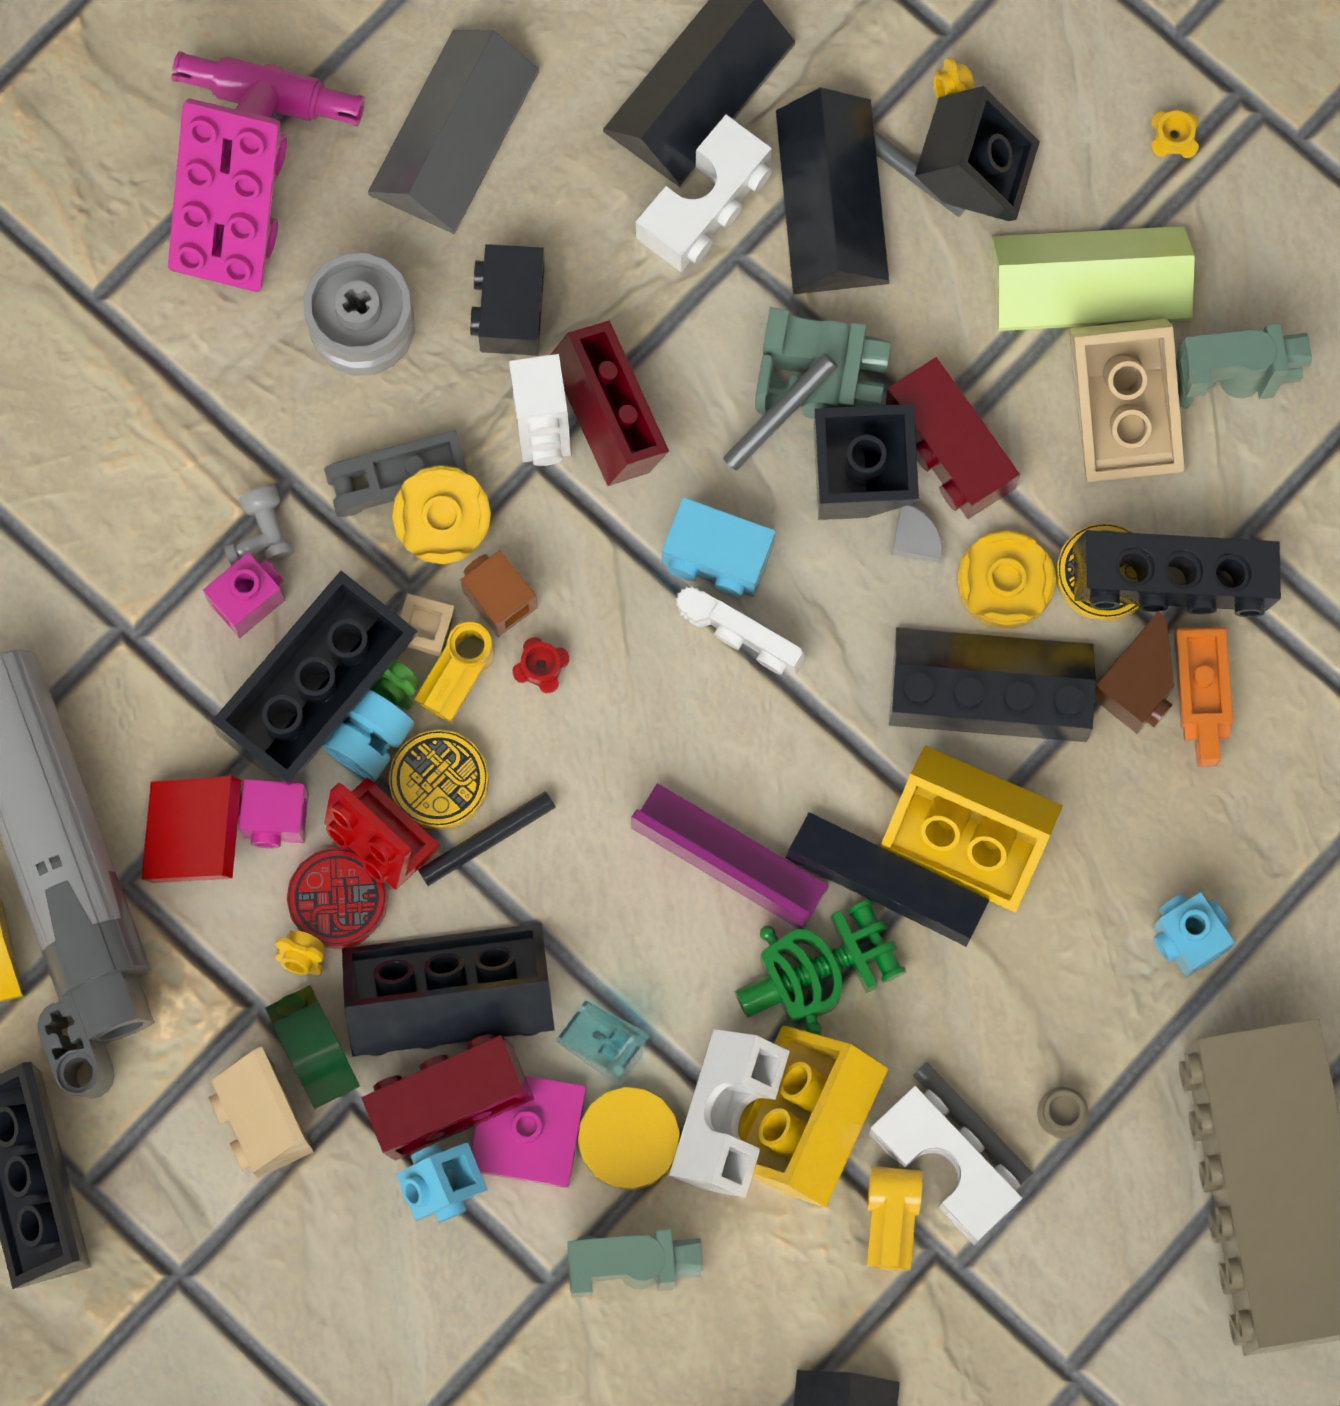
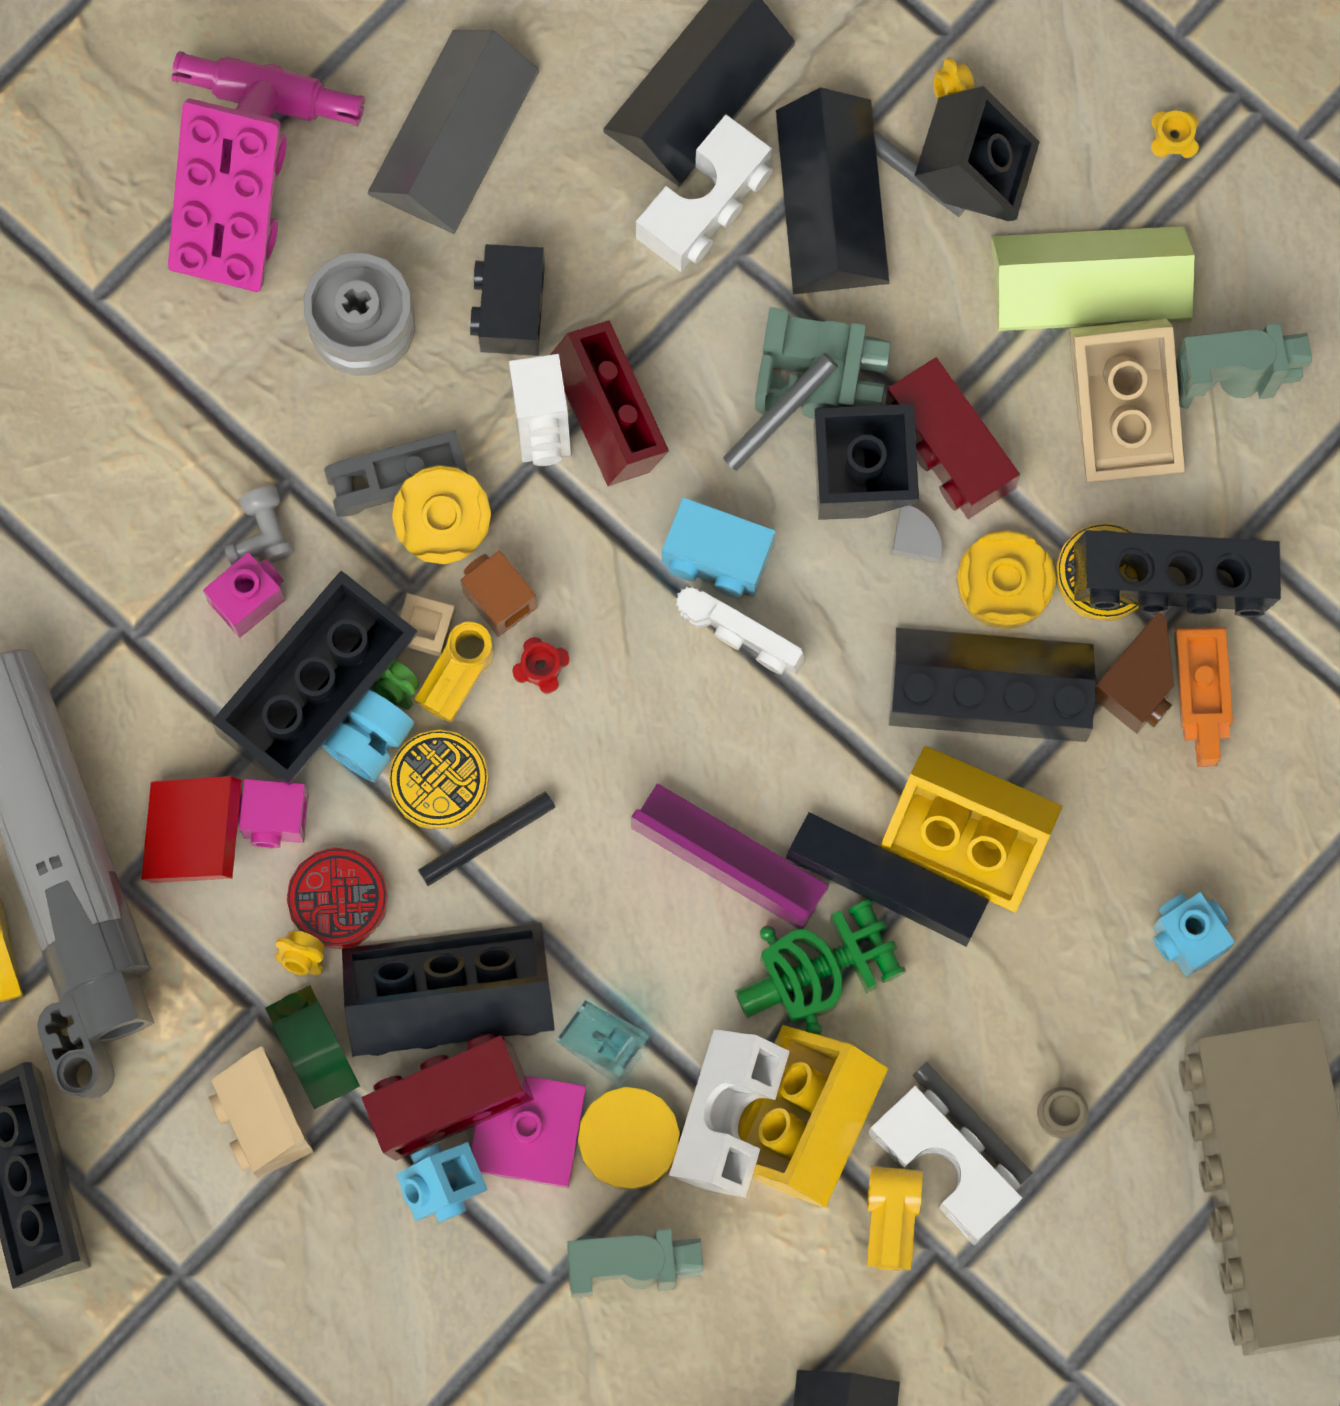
(378, 832): red bracket -> none

